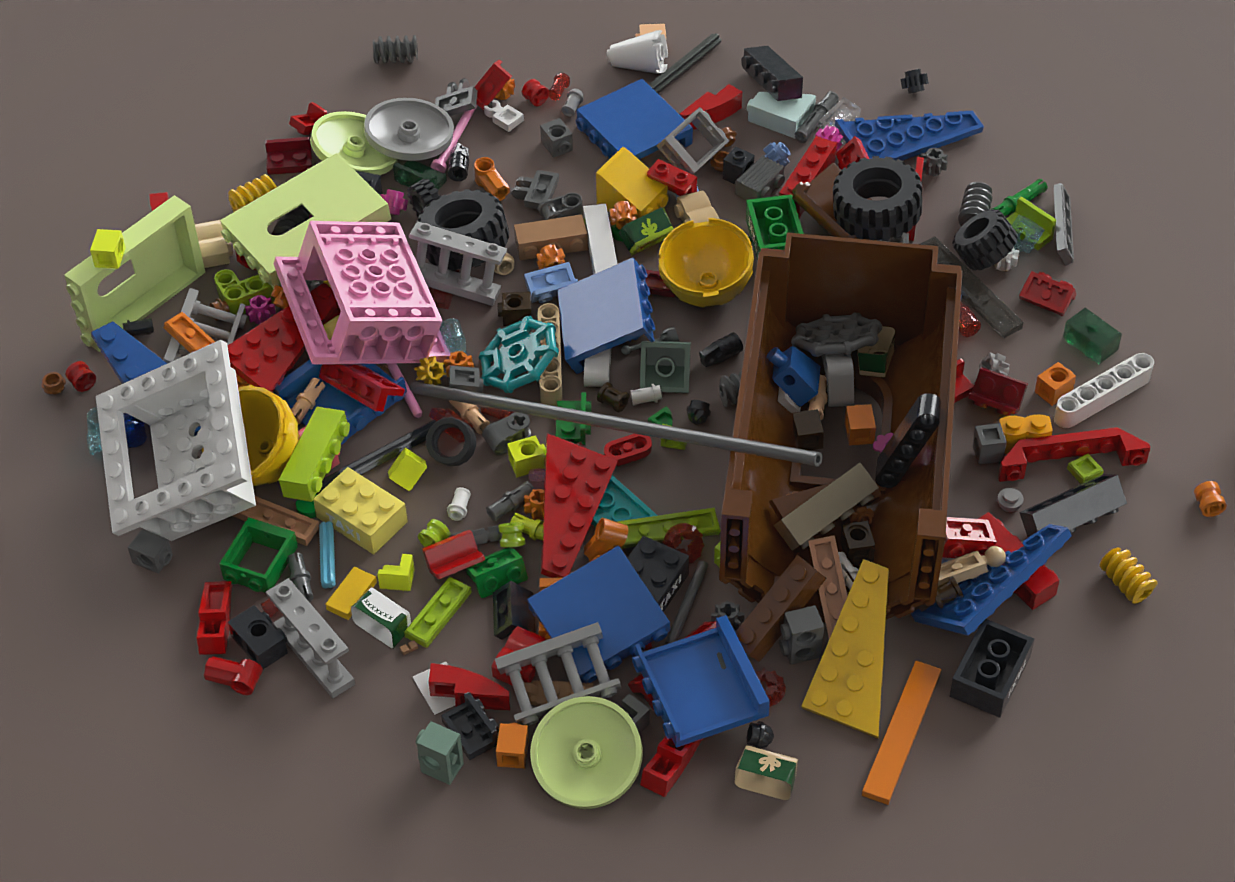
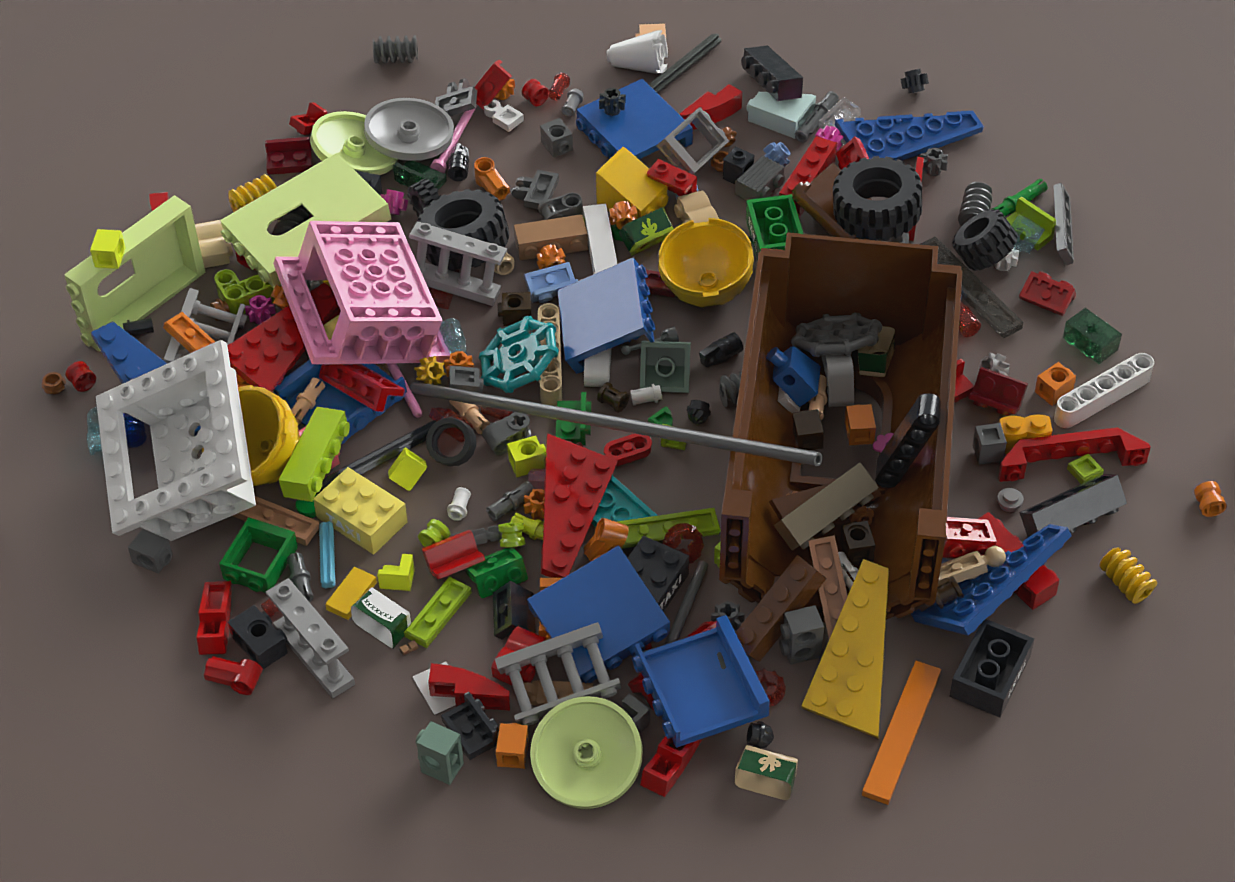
(612, 101): none -> pearl dark grey gear

